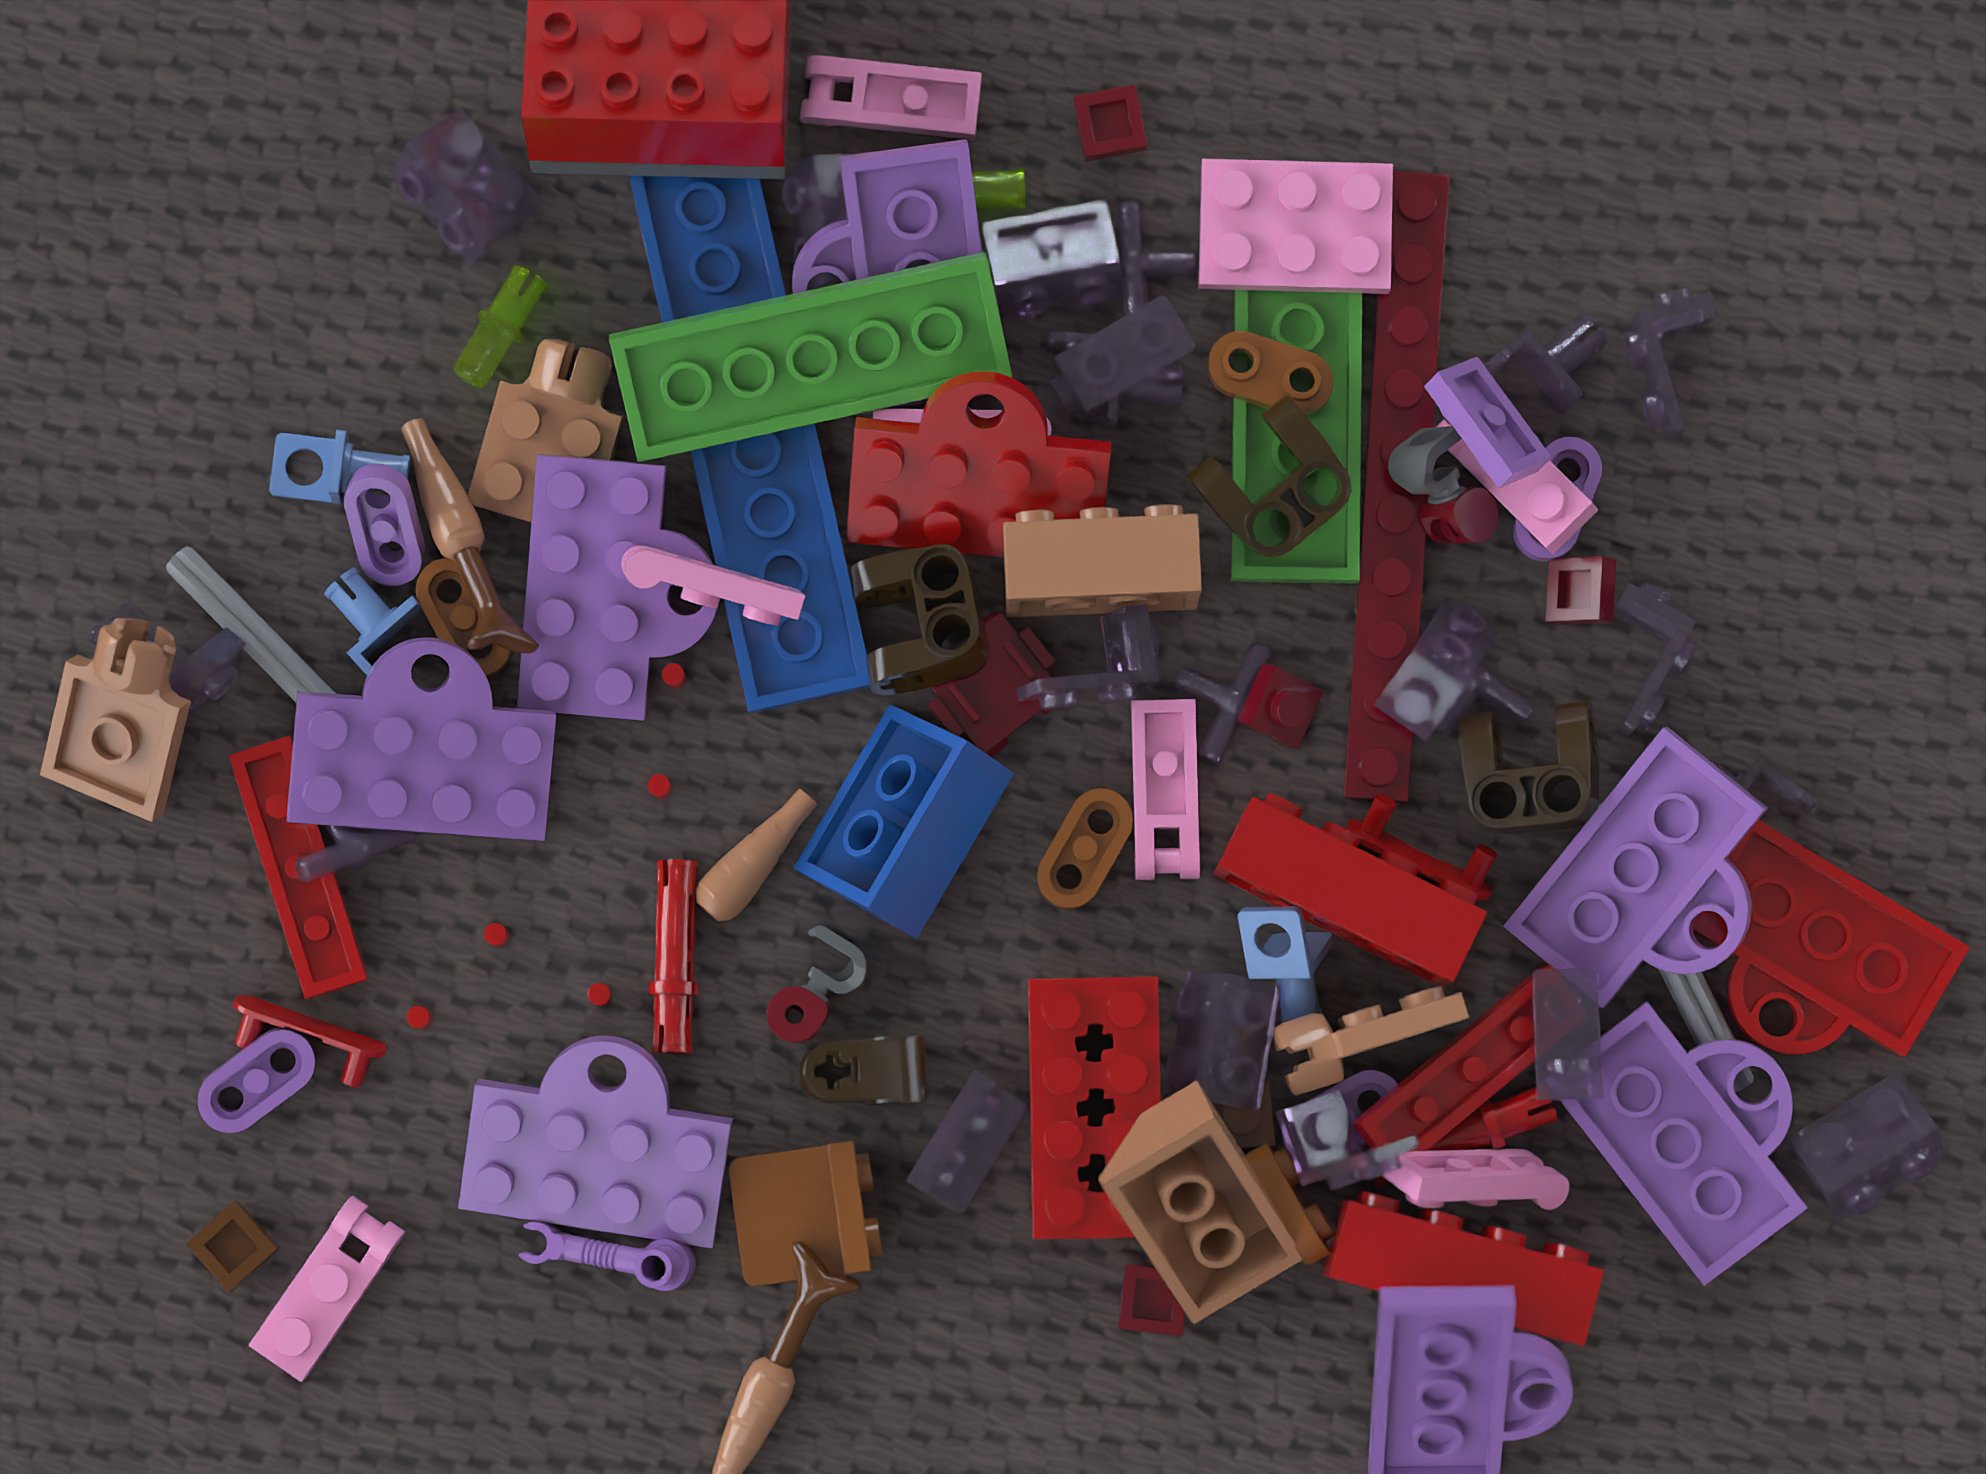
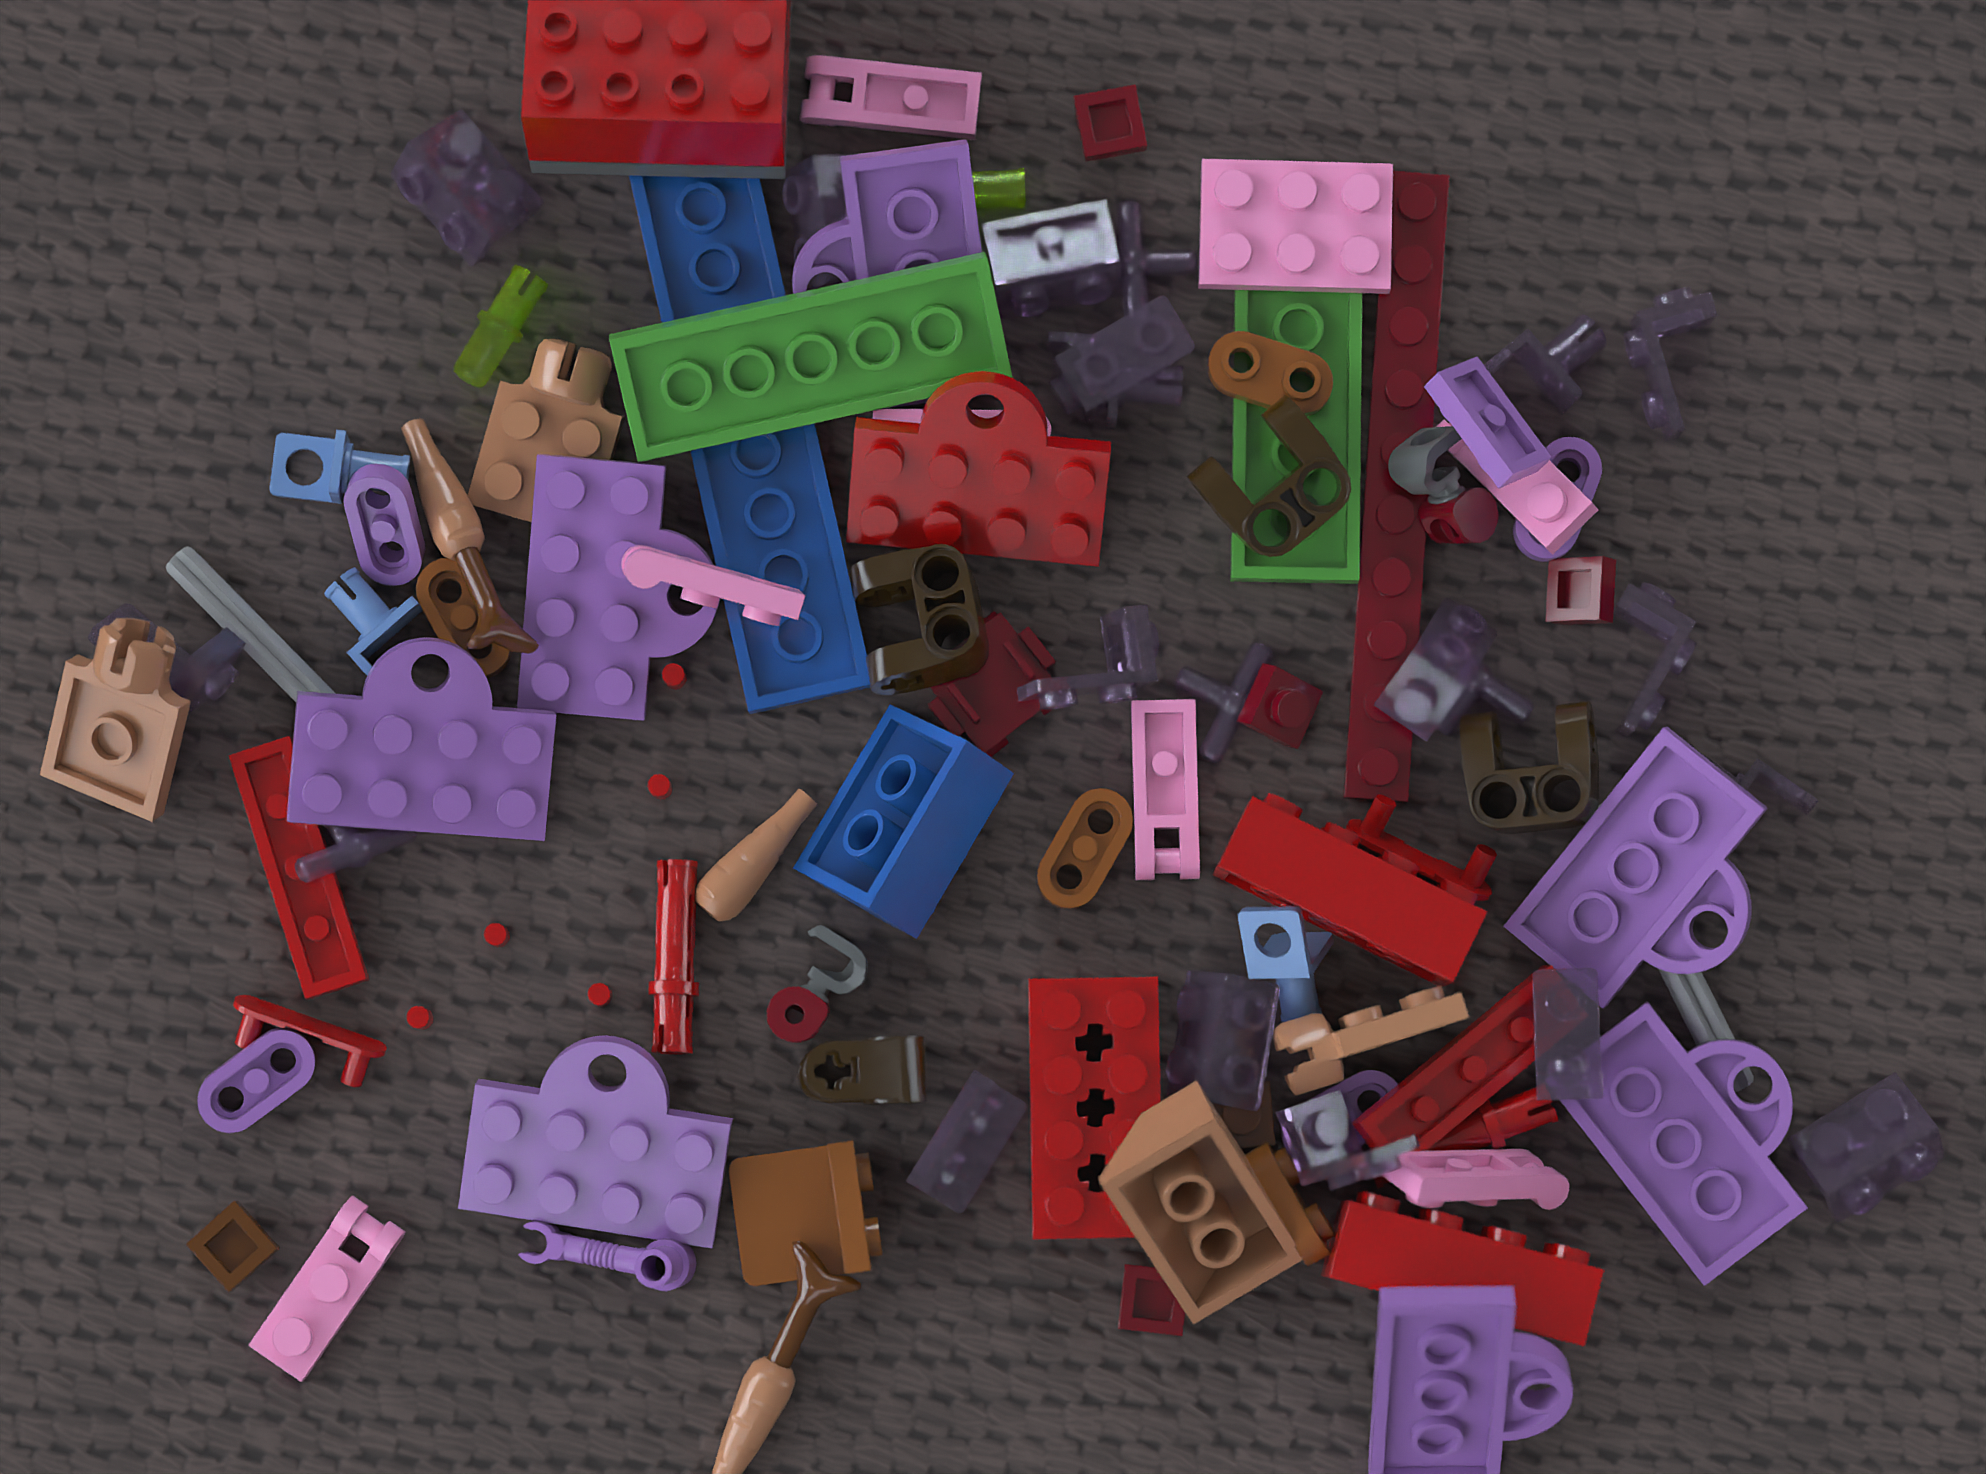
(1101, 562): nougat slope -> none
(1828, 952): red plate -> none

